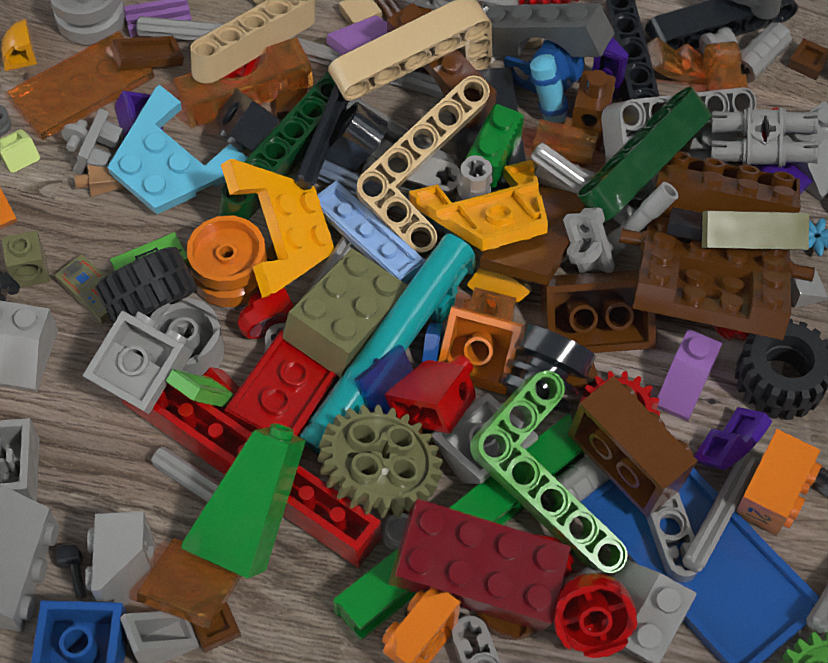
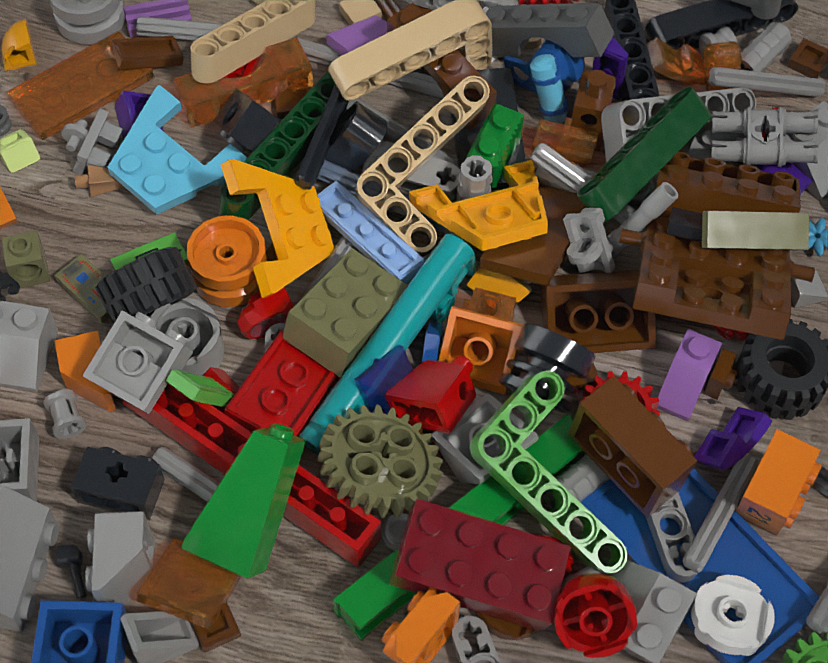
(65, 414): none -> light grey bush
(74, 357): none -> orange slope
(136, 479): none -> black brick
(722, 375): none -> reddish brown plate
(726, 635): none -> white plate
(767, 82): none -> light grey axle

